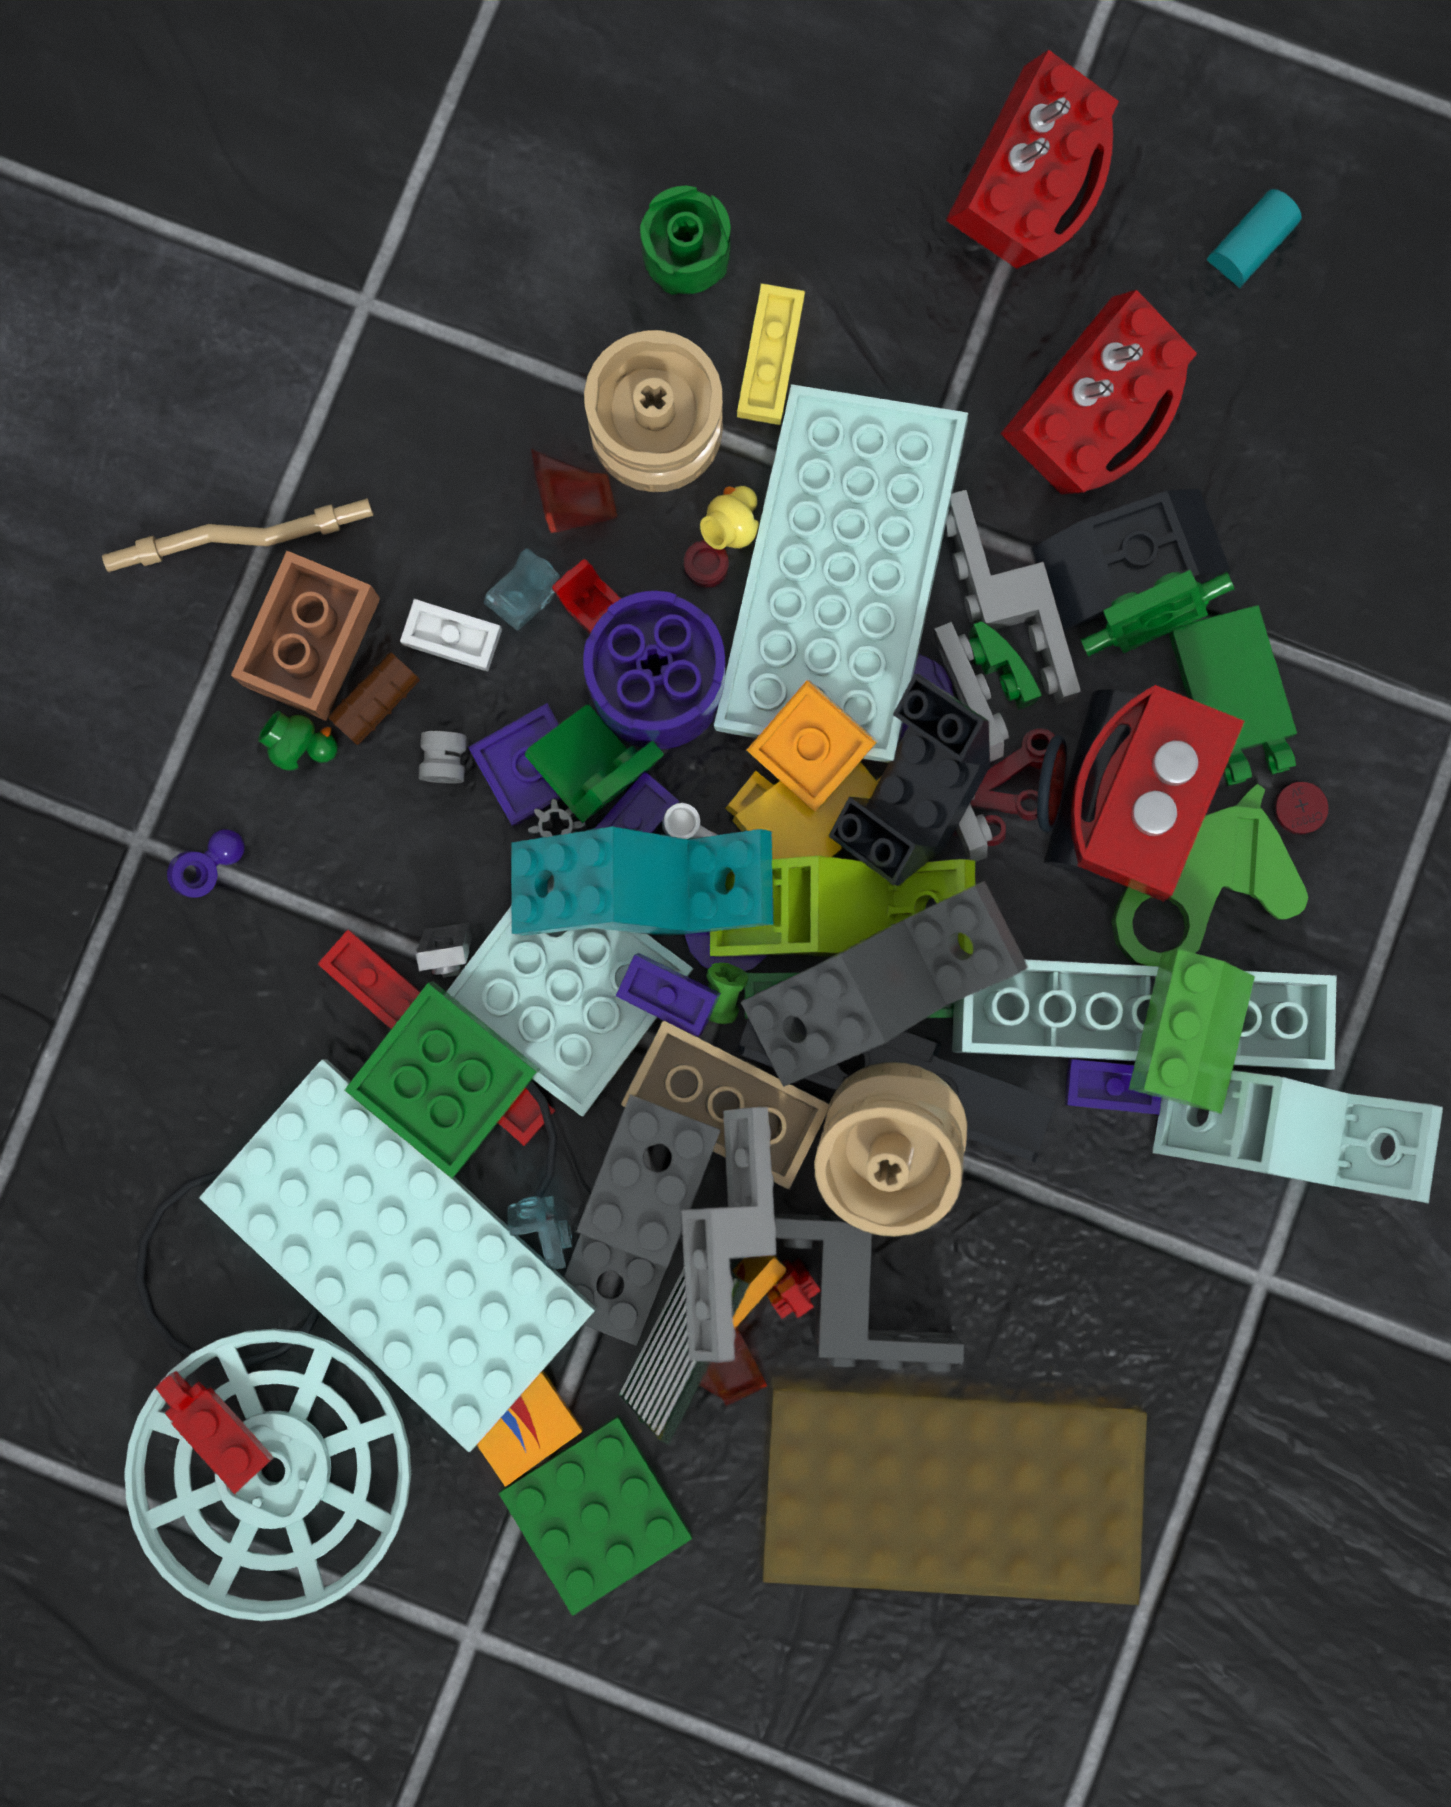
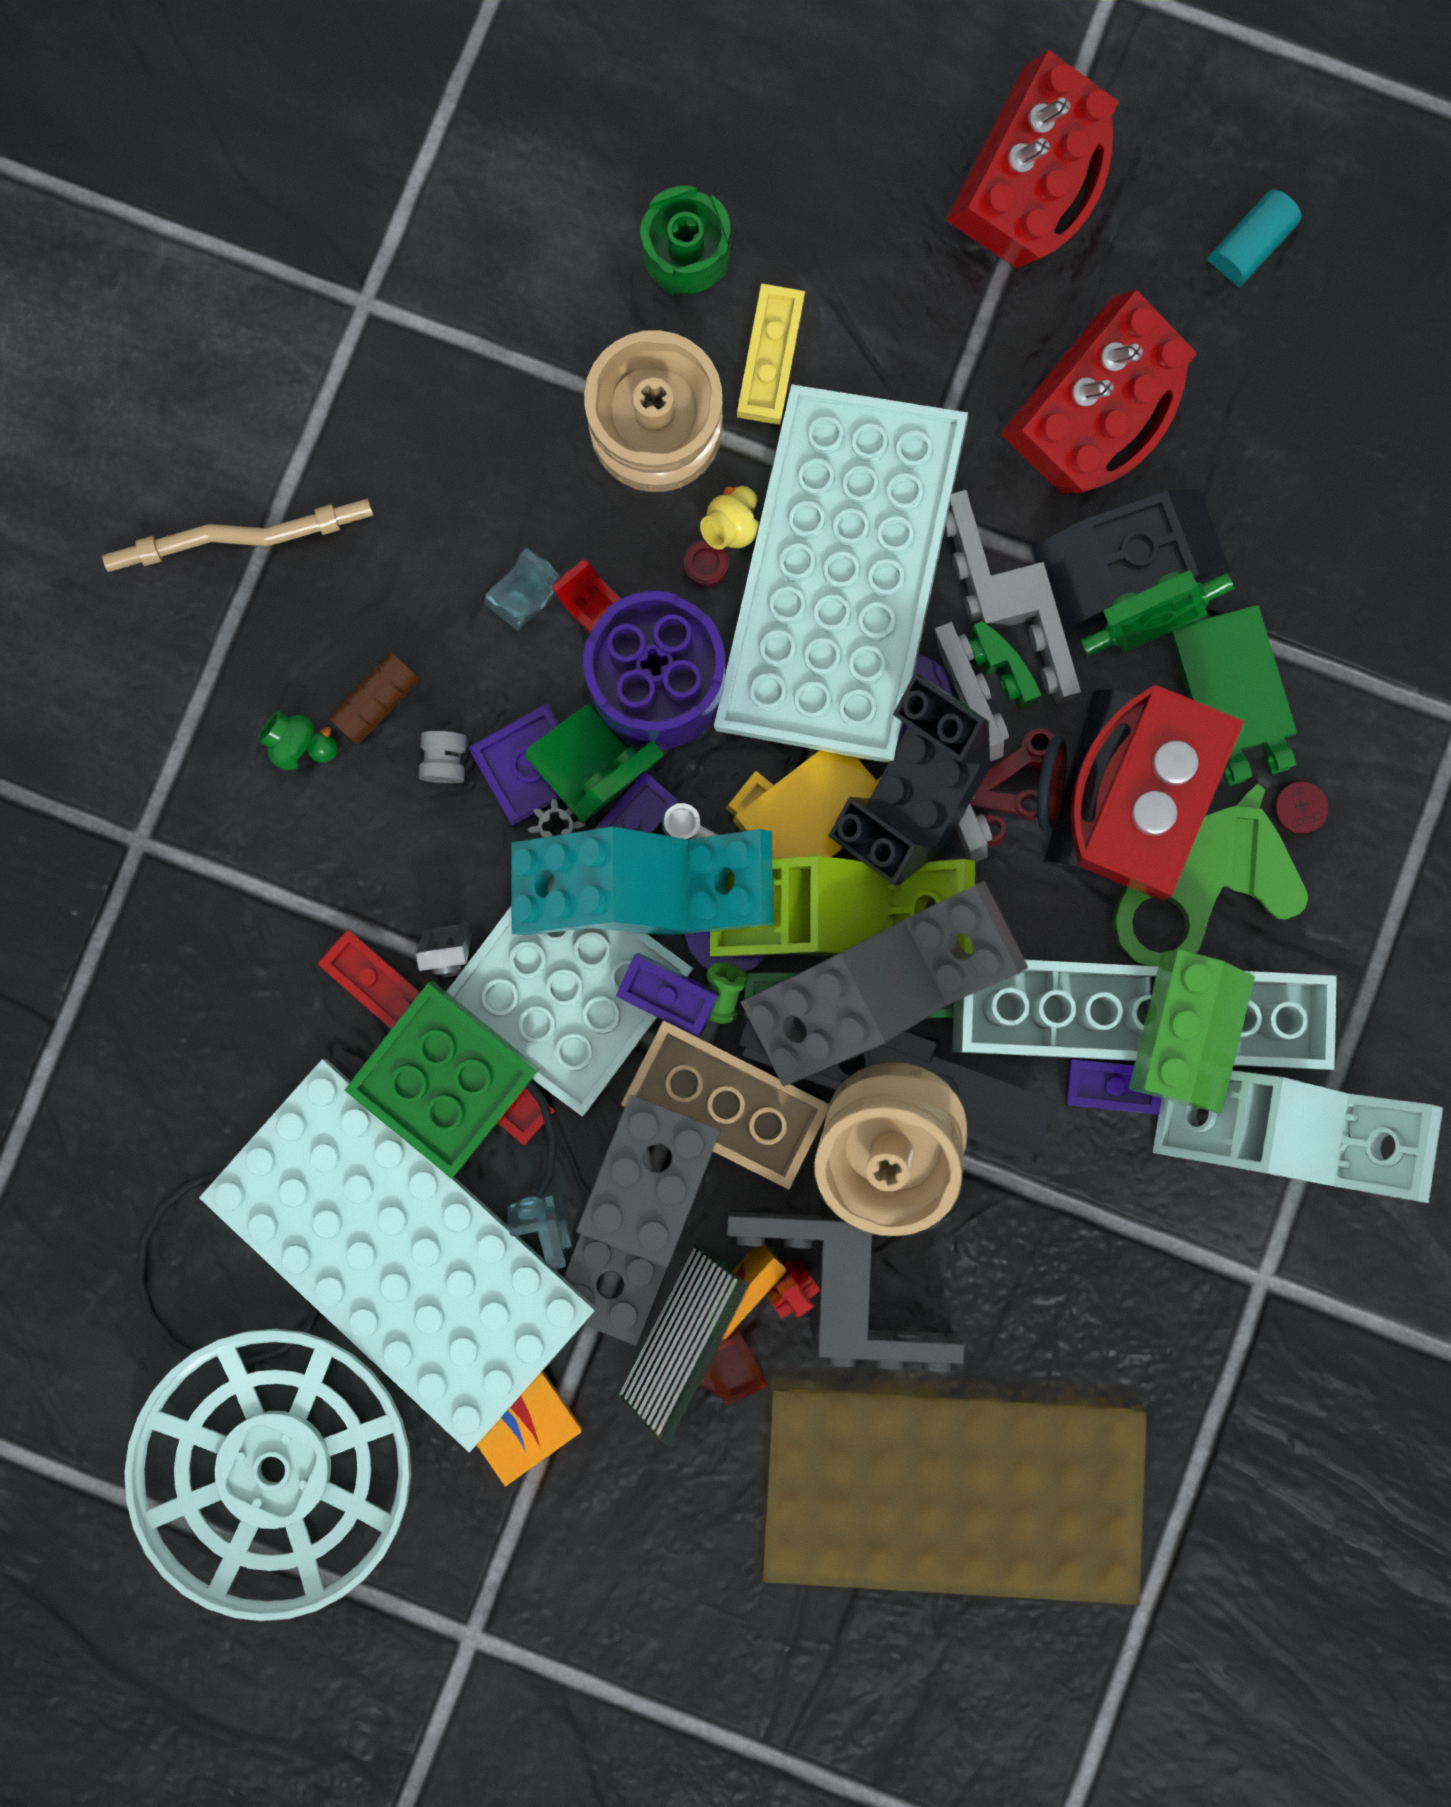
(213, 1431): red hinge -> none
(223, 847): dark purple plate -> none
(306, 635): nougat brick -> none
(451, 635): white plate -> none
(572, 494): clear red slope -> none
(595, 1515): green plate -> none
(726, 1233): light grey bracket -> none
(812, 745): light orange tile -> none

